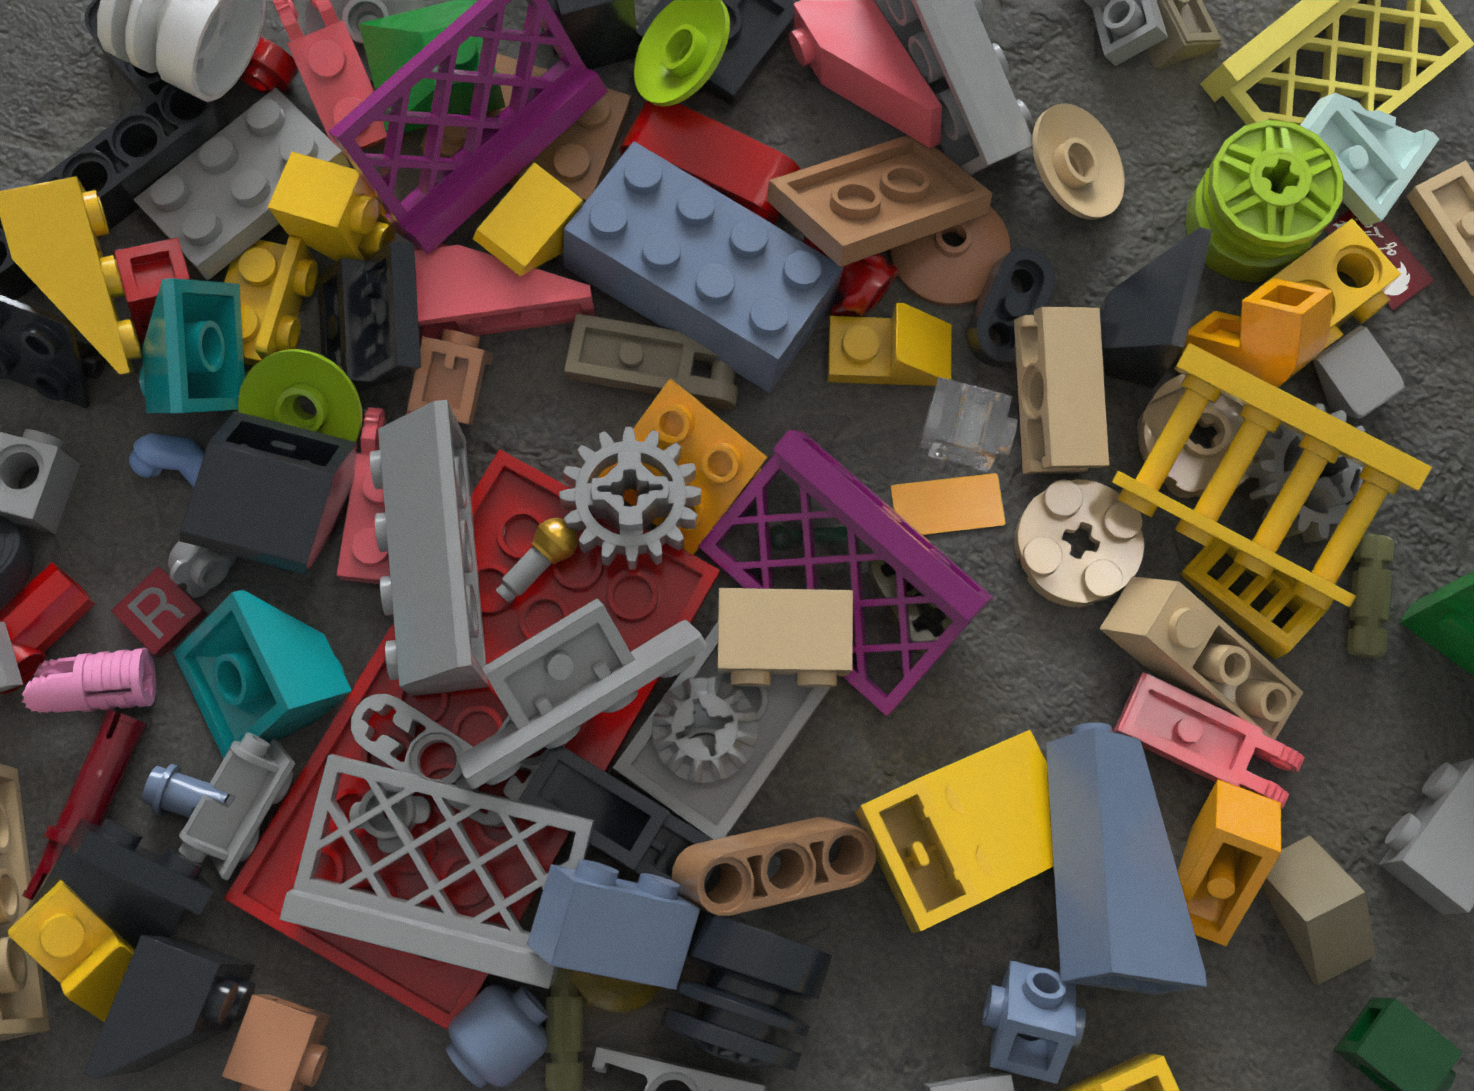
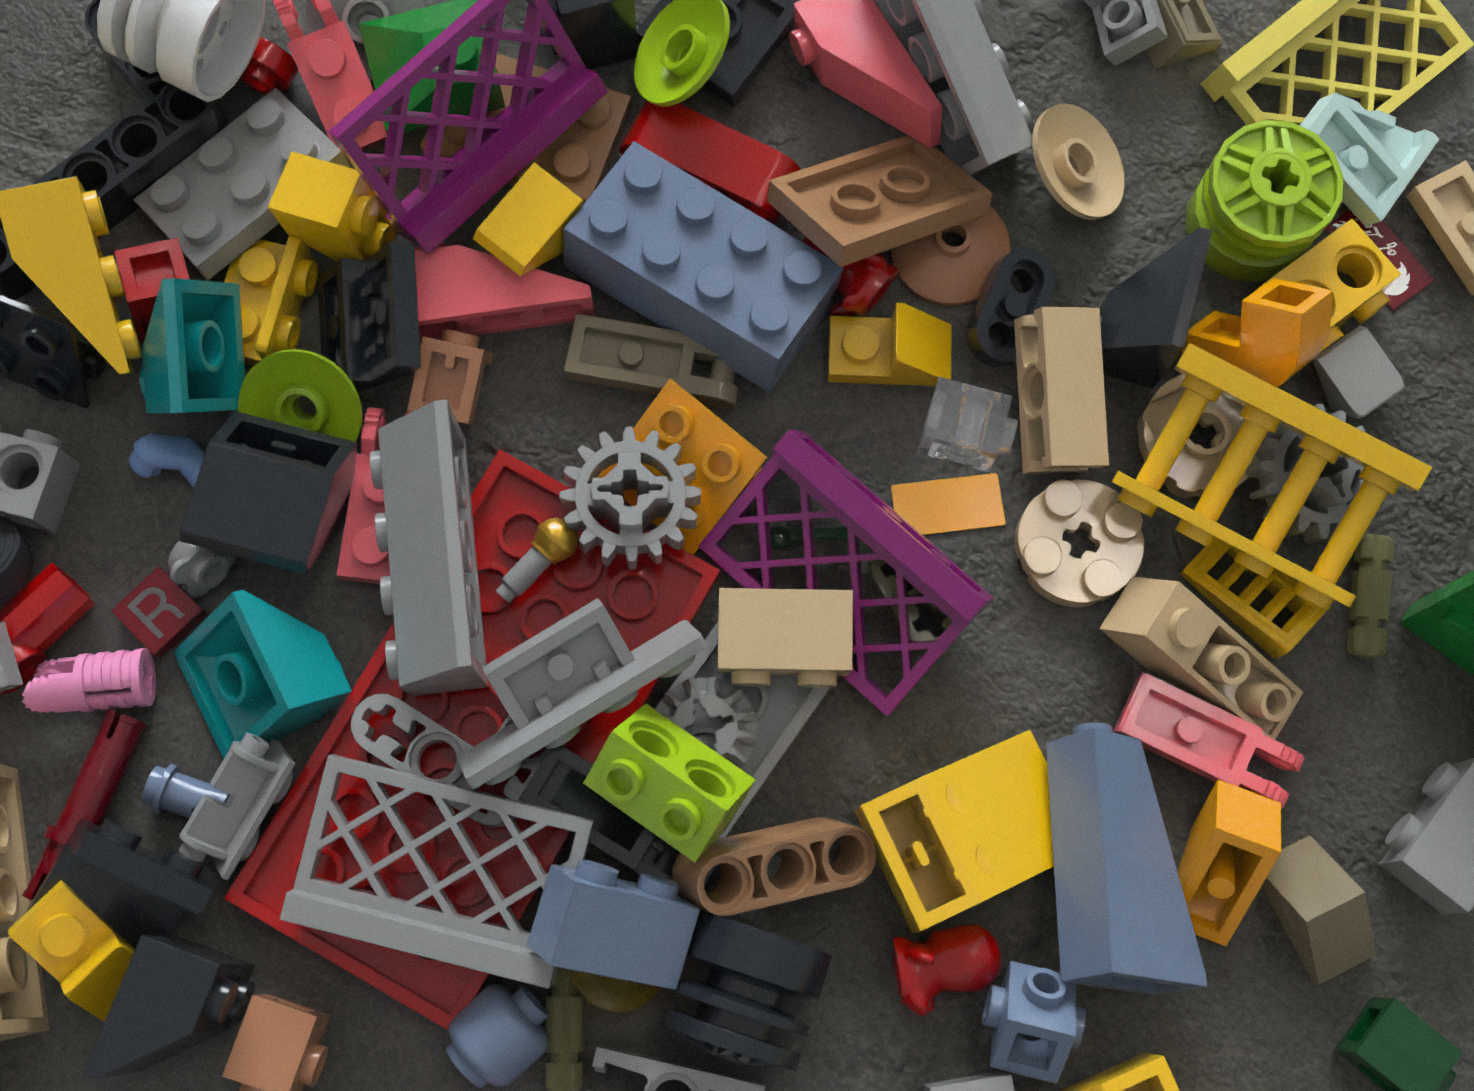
(412, 810): light grey plate -> none
(669, 781): none -> lime brick
(949, 960): none -> red animal

